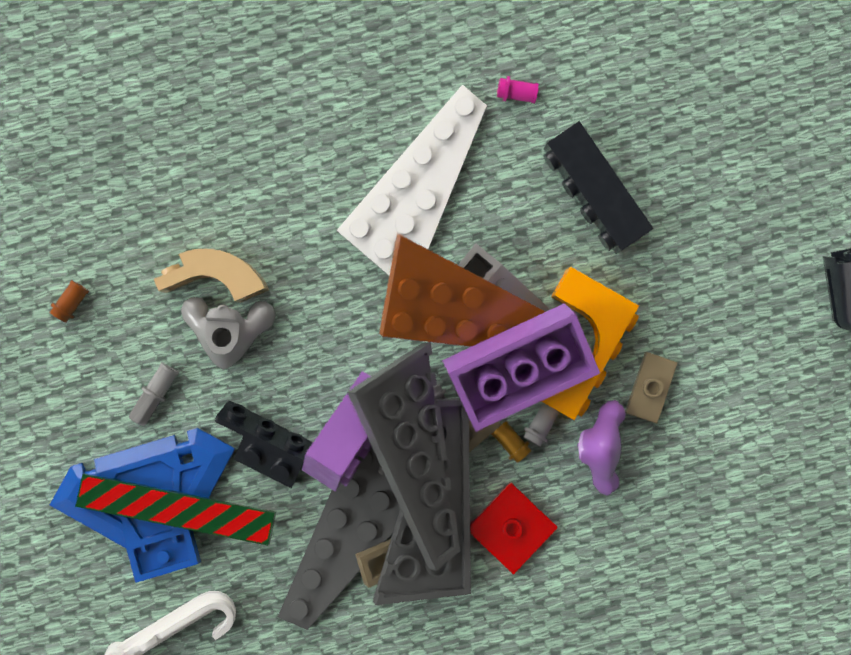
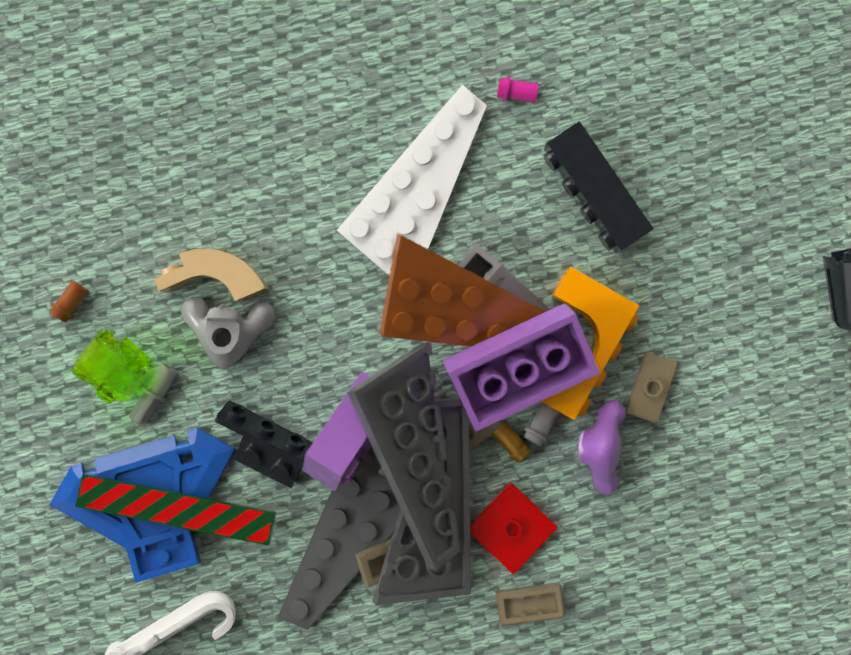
(112, 366): none -> clear neon green brick
(530, 604): none -> dark tan plate

